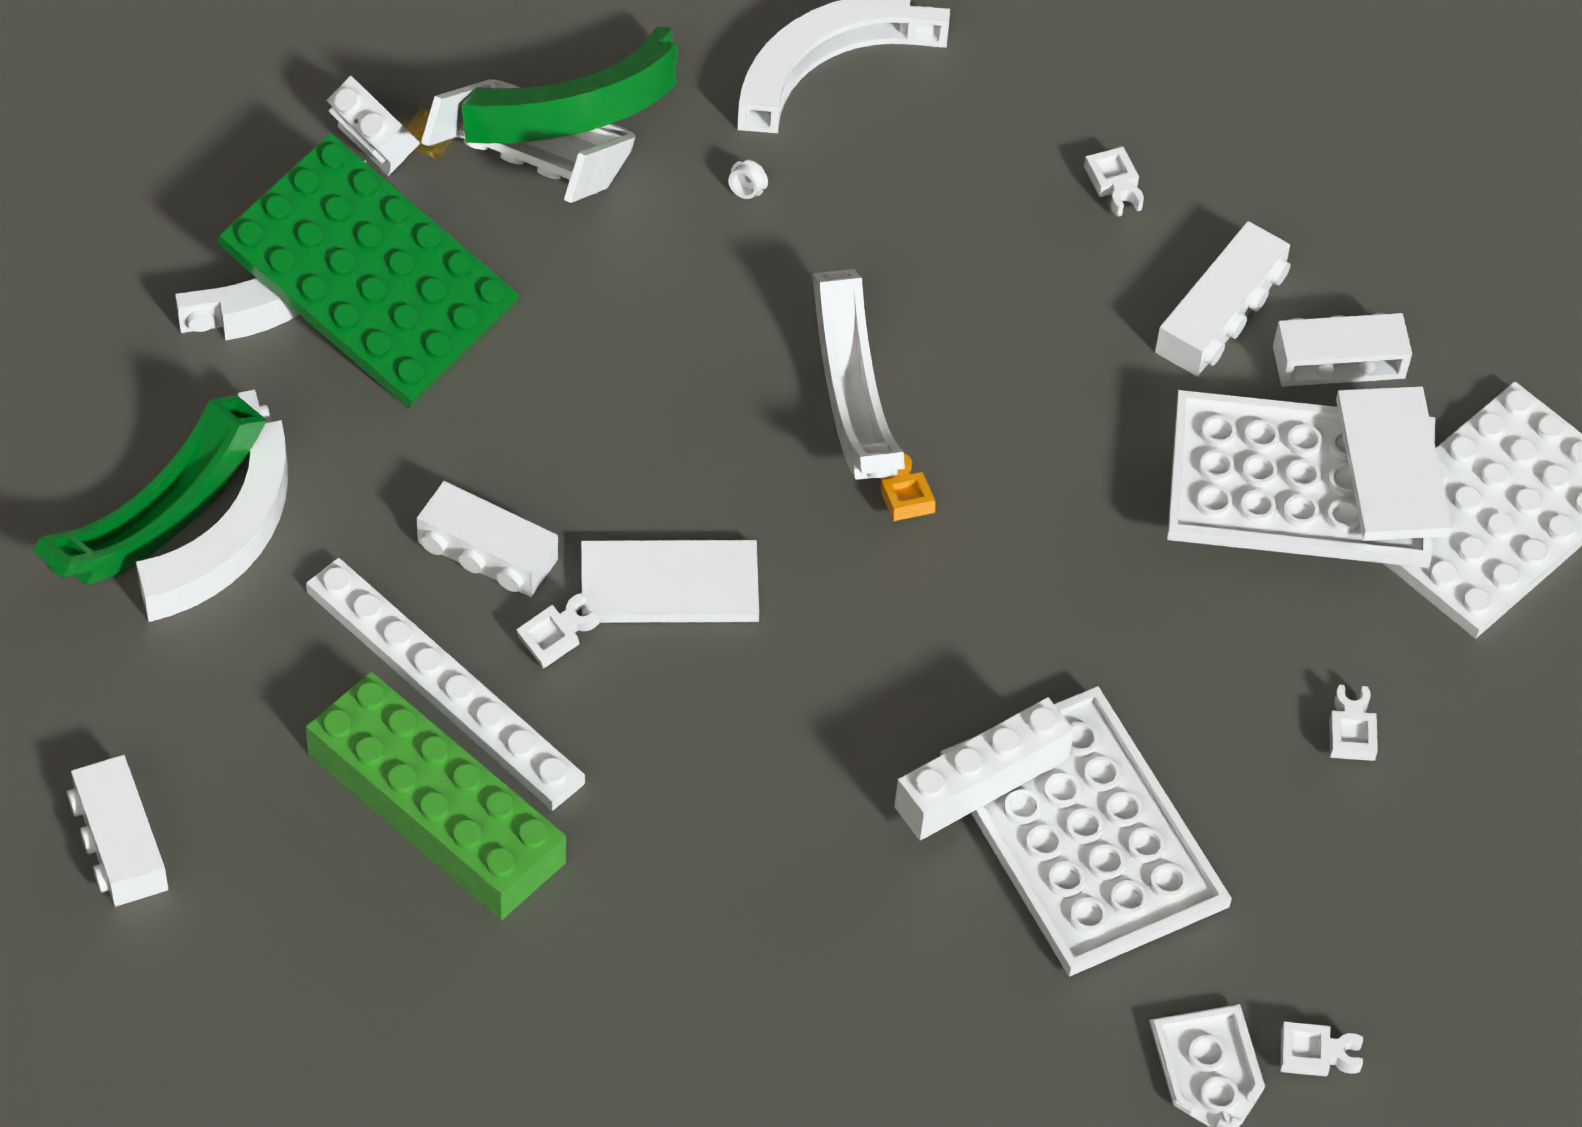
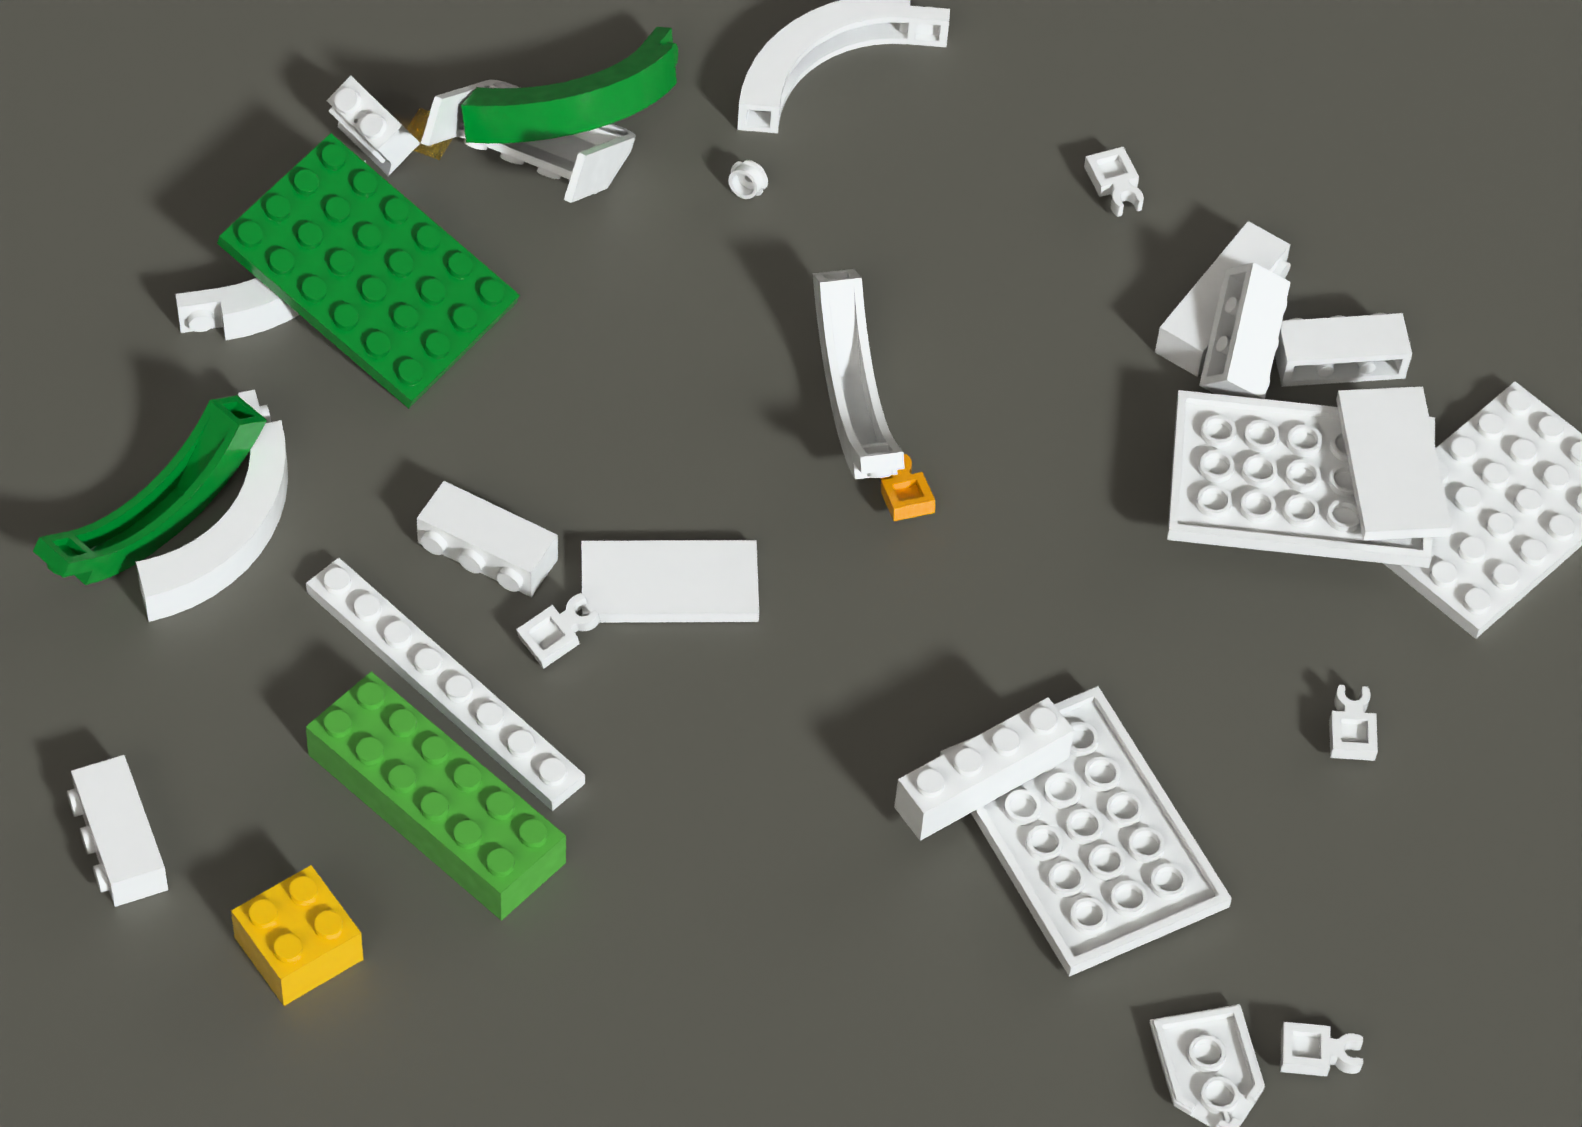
(297, 935): none -> yellow brick
(1245, 332): none -> white brick

